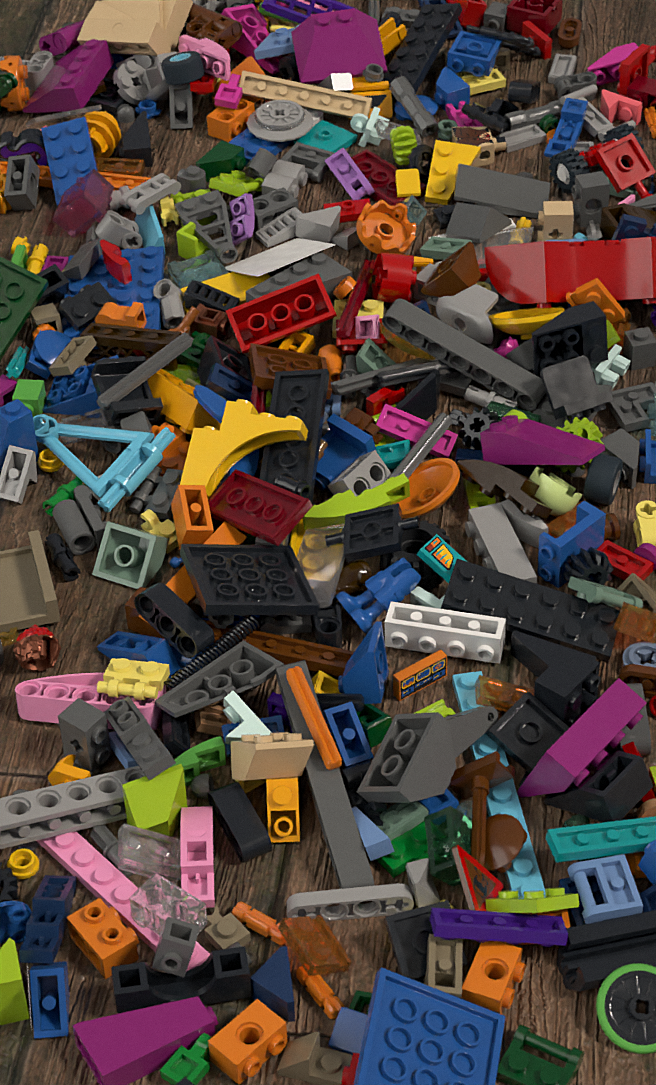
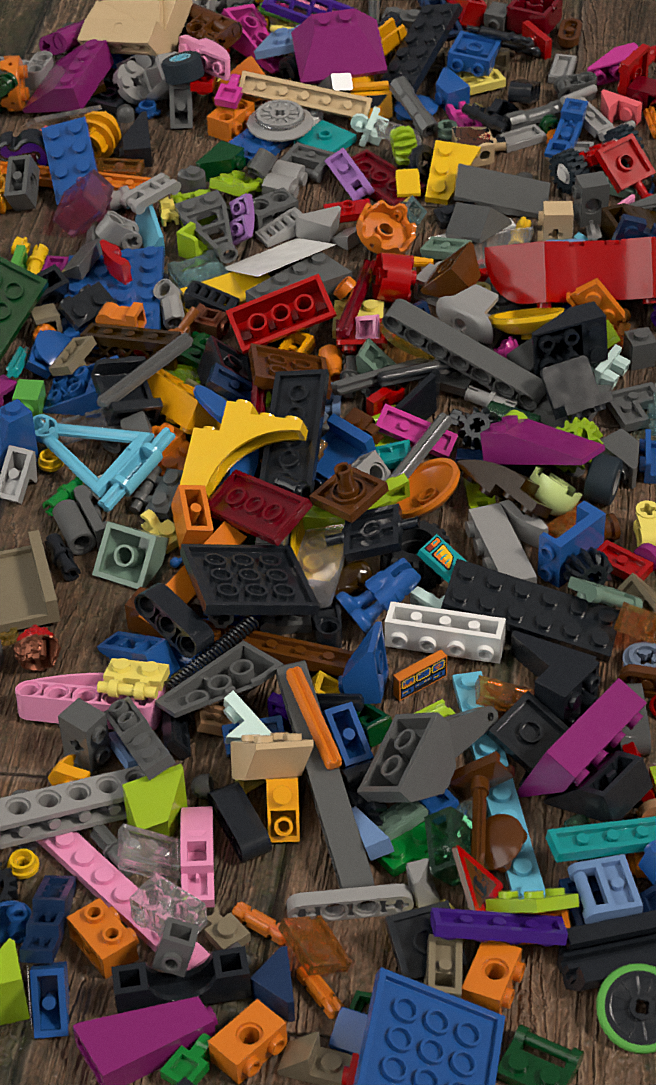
(202, 758): bright green slope -> none
(348, 492): none -> reddish brown plate
(373, 73): dark grey plate -> none

